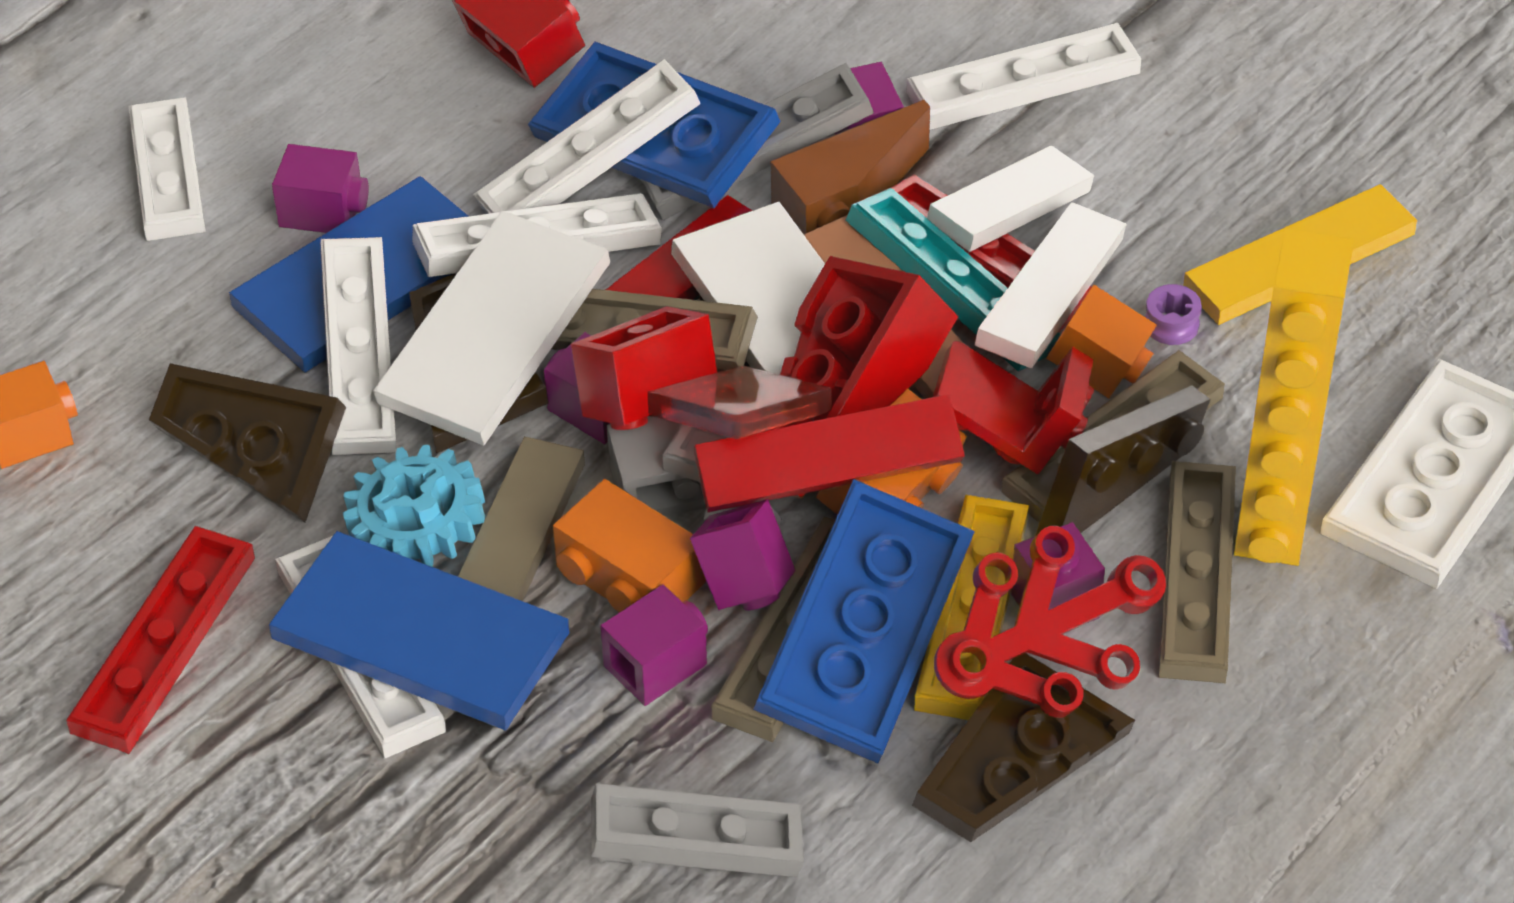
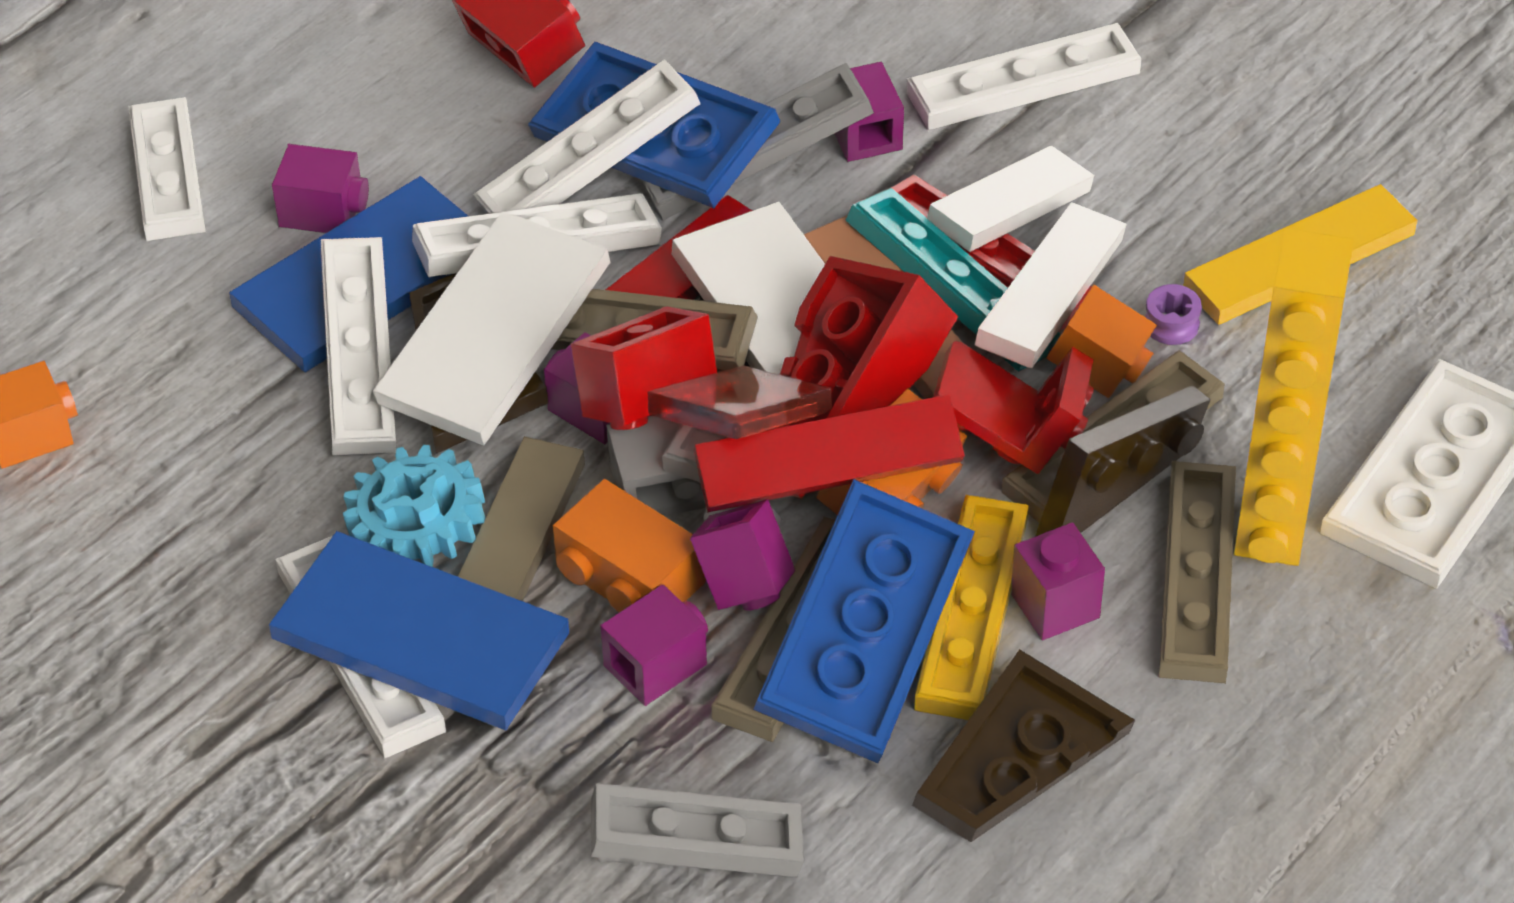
(160, 640): red tile -> none
(252, 430): dark brown wing -> none
(831, 175): dark orange slope -> none
(1042, 630): red plant -> none

